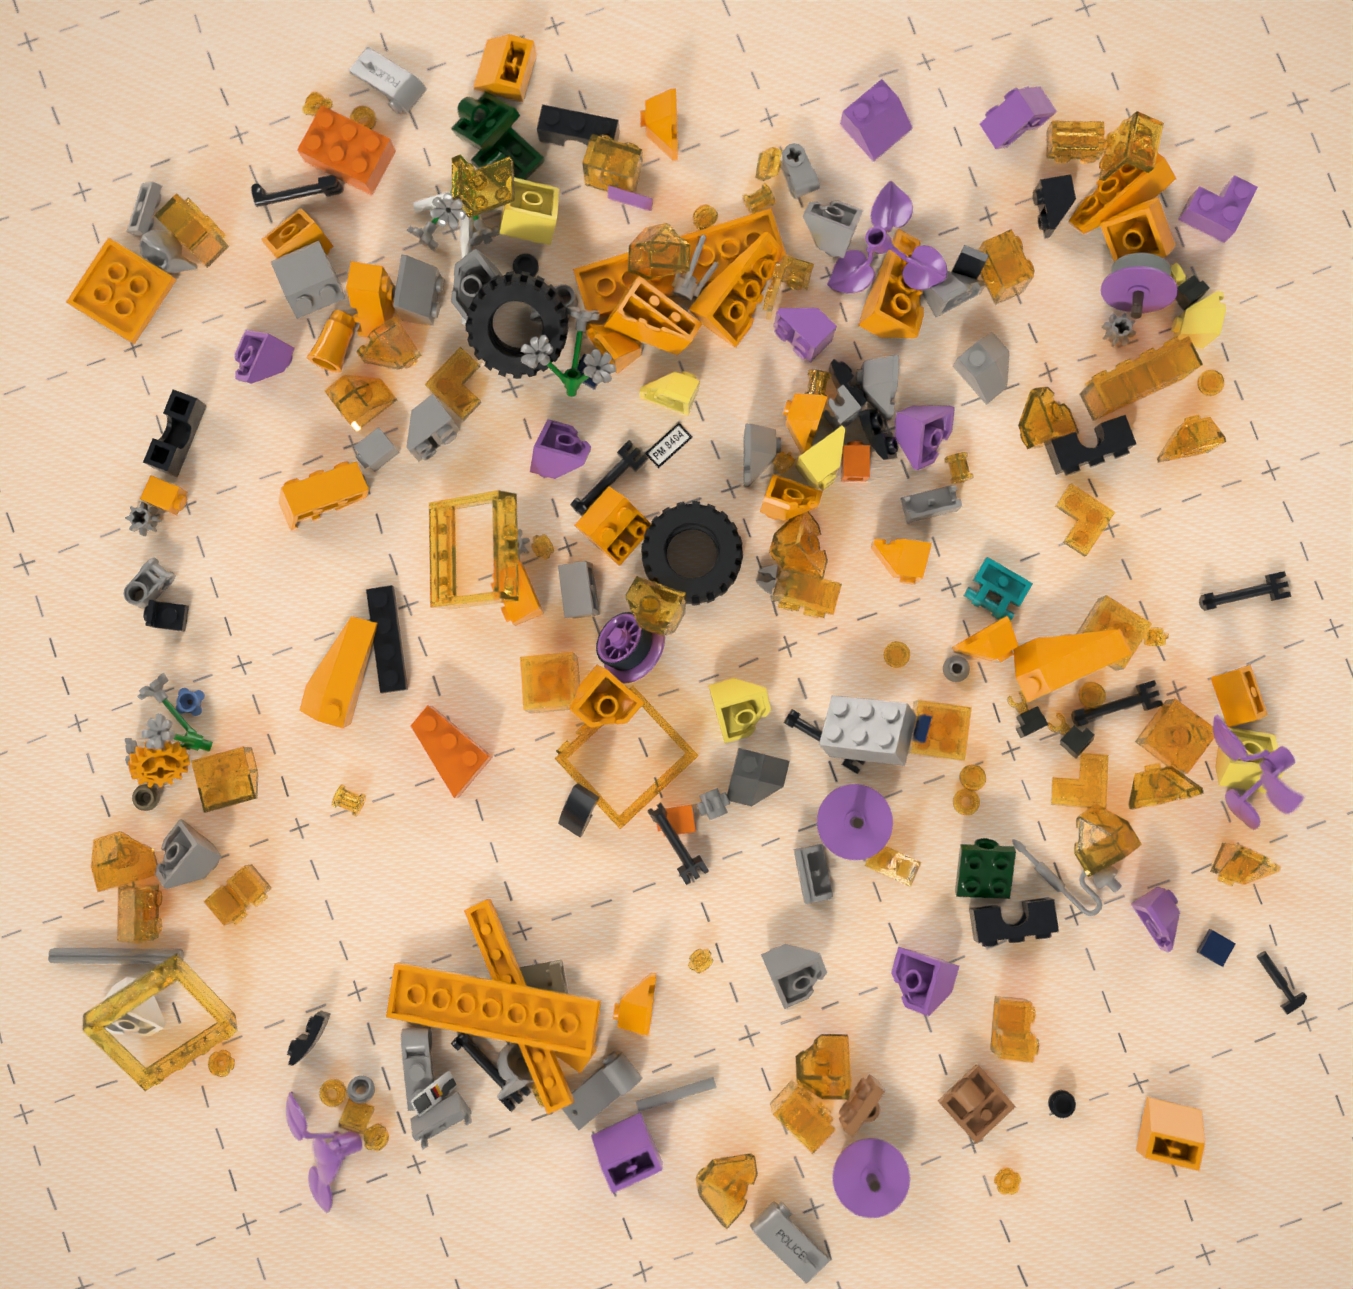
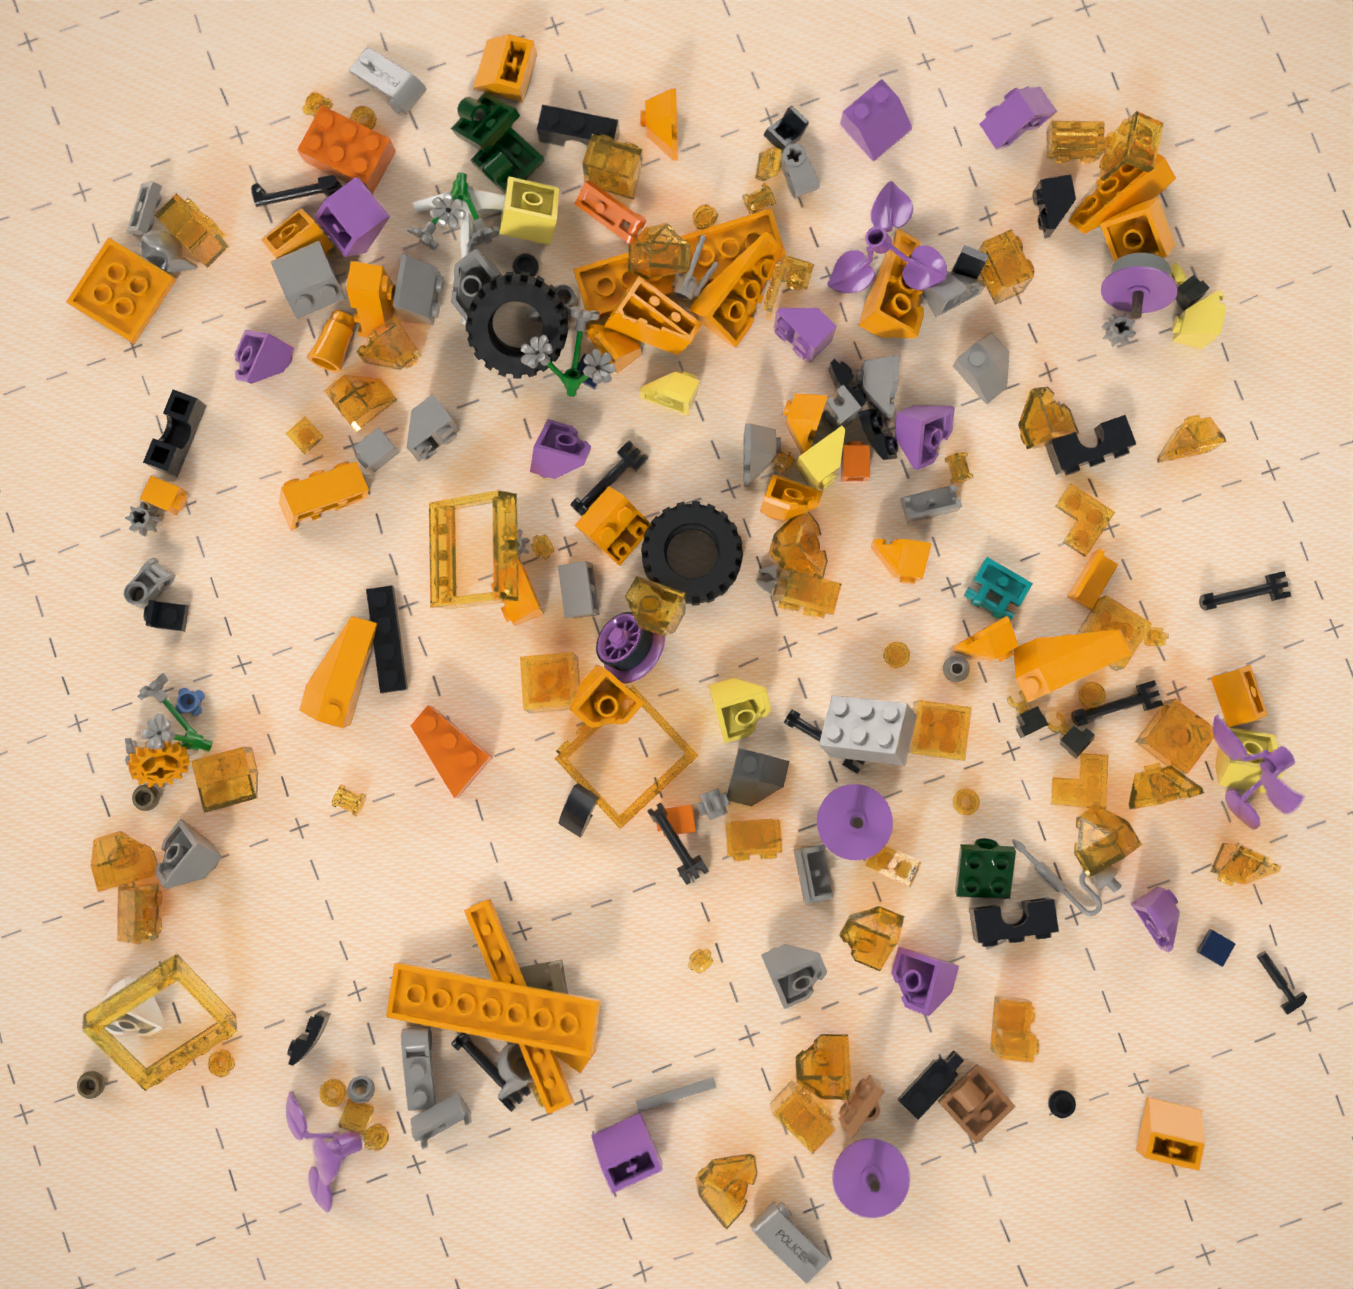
(83, 1087): none -> dark tan plate
(111, 955): light grey axle -> none
(242, 890): clear yellow piece -> none
(304, 435): none -> clear yellow plate
(352, 218): none -> medium lavender slope
(433, 1093): sticker -> none
(450, 380): clear yellow plate -> none
(484, 187): clear yellow bracket -> none
(601, 1089): light grey door -> none
(609, 211): none -> orange plate
(630, 198): medium lavender sticker -> none
(636, 1007): light orange slope -> none
(668, 445): sticker -> none
(753, 838): none -> clear yellow brick
(787, 129): none -> black bracket
(817, 382): clear yellow bush -> none
(832, 226): light grey slope -> none
(872, 935): none -> clear yellow slope
(921, 728): dark blue tile -> none
(930, 1084): none -> black hinge
(972, 777): clear yellow plate -> none
(1001, 1177): clear yellow plate -> none
(1092, 579): none -> light orange panel
(1140, 377): clear yellow brick -> none
(1210, 382): clear yellow plate -> none
(1219, 214): medium lavender brick -> none

